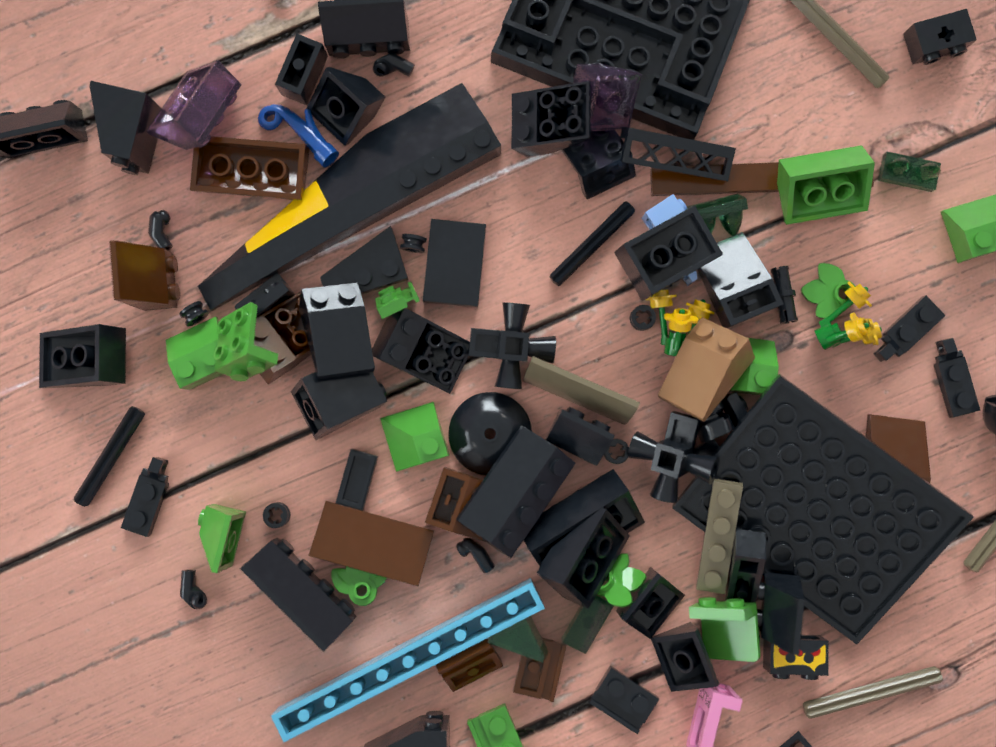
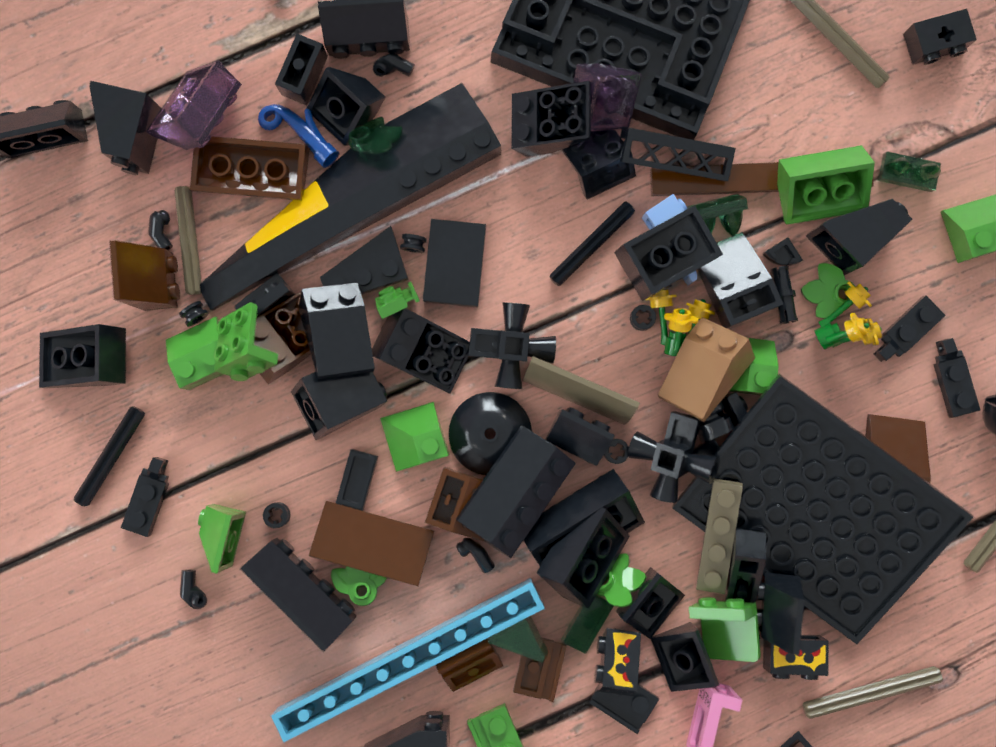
(188, 240): none -> dark tan axle
(374, 136): none -> clear green plate
(619, 662): none -> black brick
(783, 254): none -> black tile
(859, 235): none -> black slope

